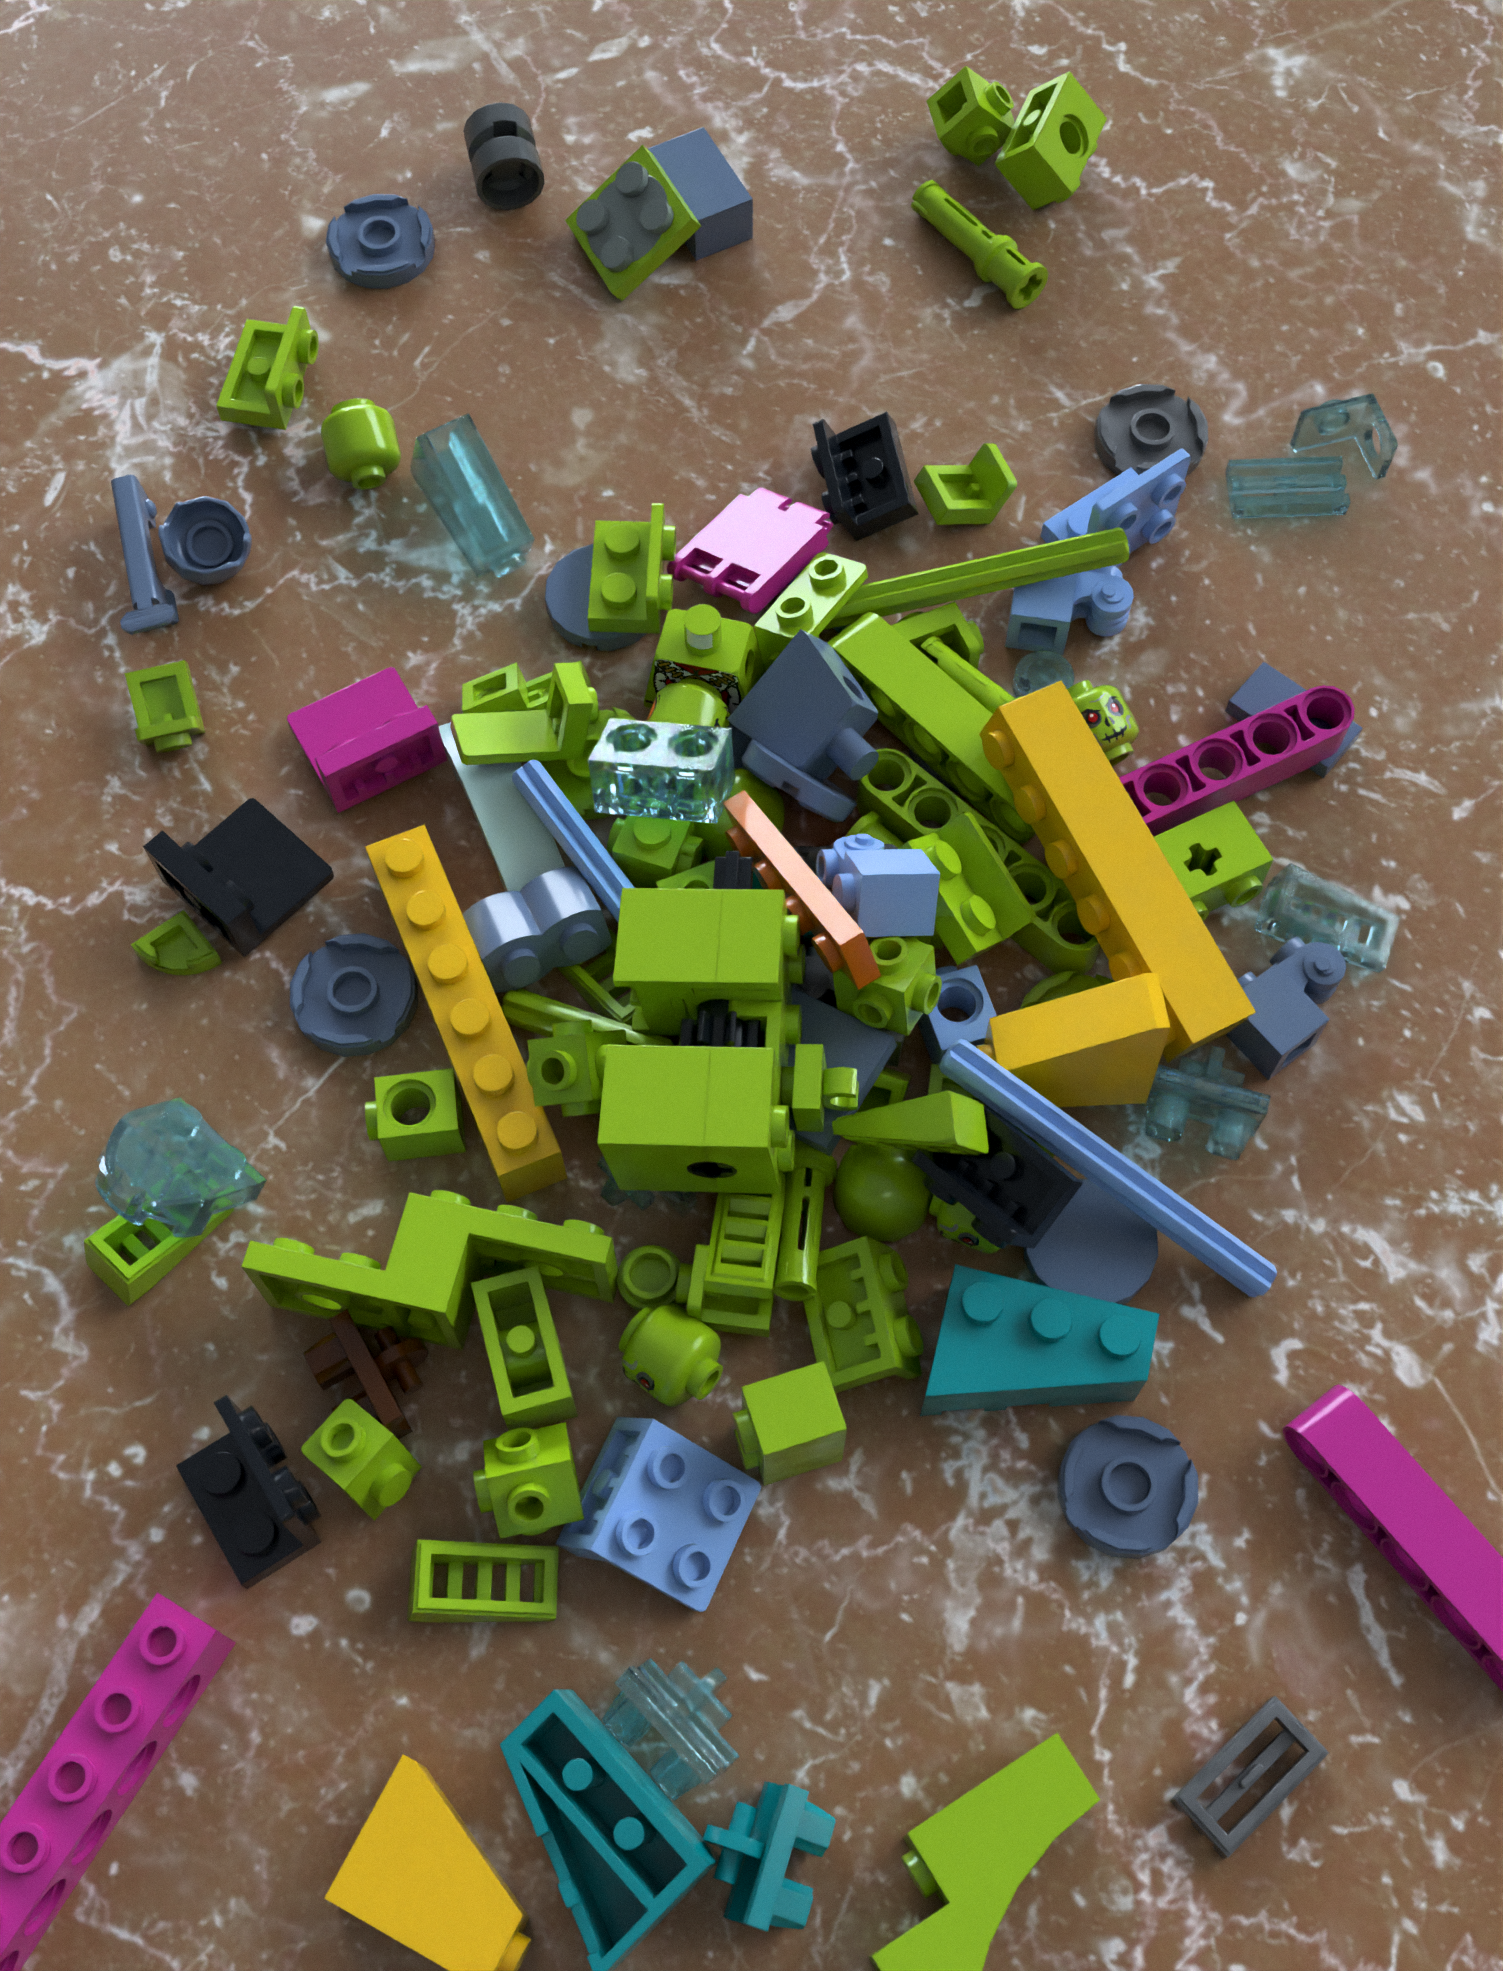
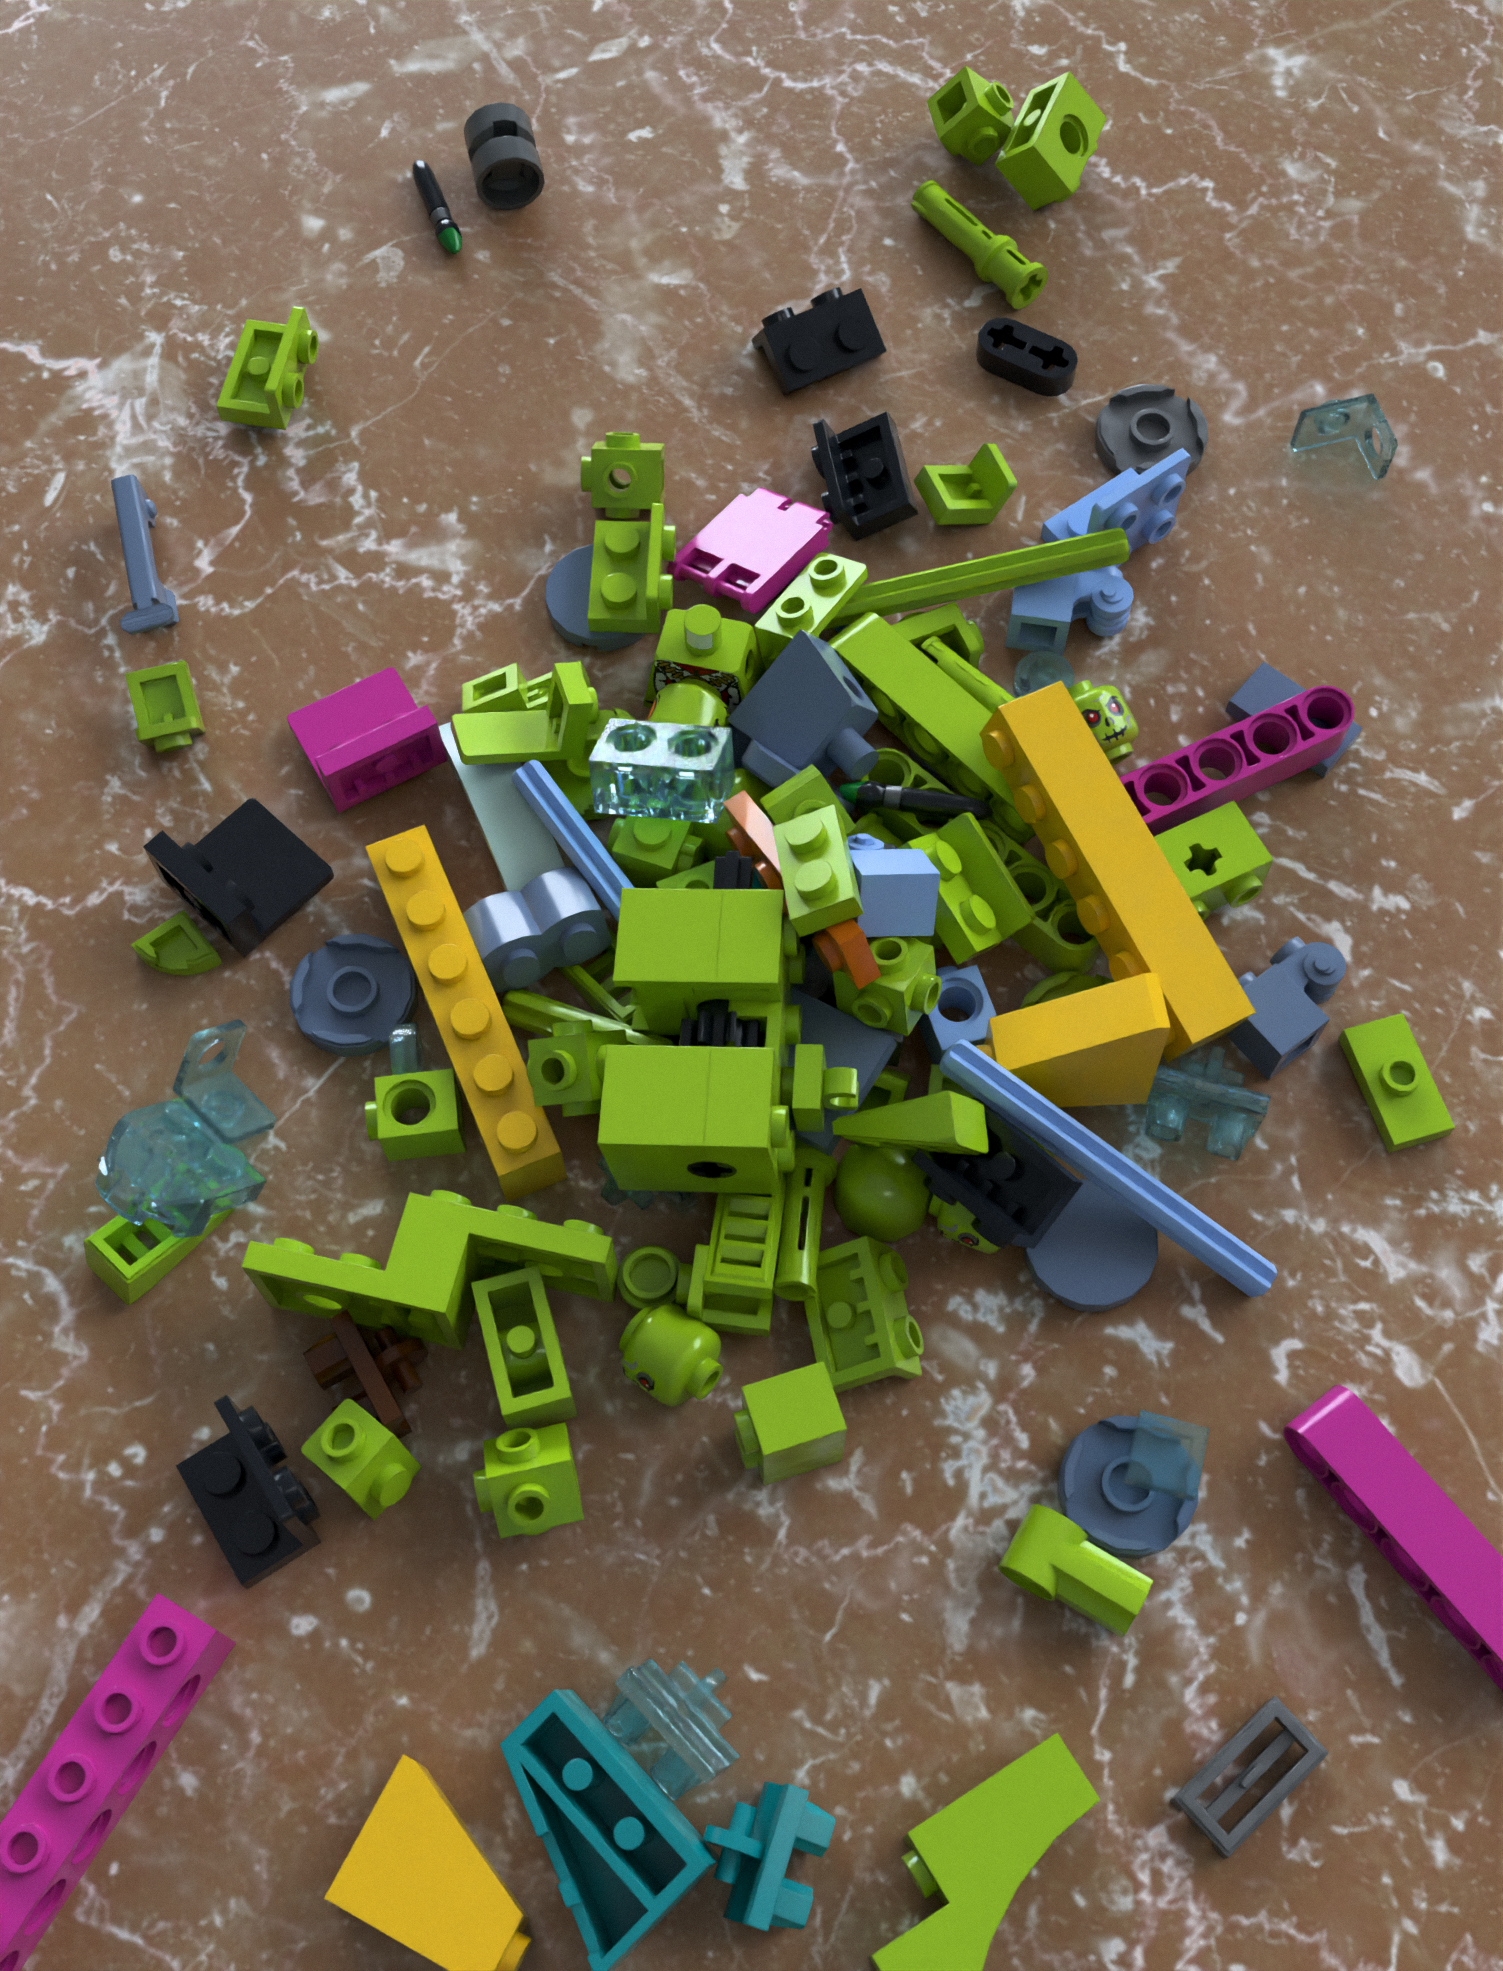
(205, 540): sand blue hair -> none
(216, 1091): none -> clear light blue bracket
(360, 443): lime head -> none
(380, 241): sand blue tile -> none
(406, 1049): none -> clear light blue tile
(437, 208): none -> black piece
(471, 497): clear light blue slope -> none
(481, 1609): lime slope -> none
(632, 223): piece -> none
(640, 460): none -> lime brick
(662, 1511): light blue bracket -> none
(709, 191): sand blue brick -> none
(802, 795): none -> lime brick
(817, 871): none -> lime plate
(820, 340): none -> black bracket
(913, 800): none -> black piece
(1026, 357): none -> black beam
(1033, 1346): teal wedge -> none
(1057, 1562): none -> lime piece
(1166, 1455): none -> clear light blue tile
(1285, 479): clear light blue tile -> none
(1310, 892): clear light blue slope -> none
(1396, 1082): none -> lime plate

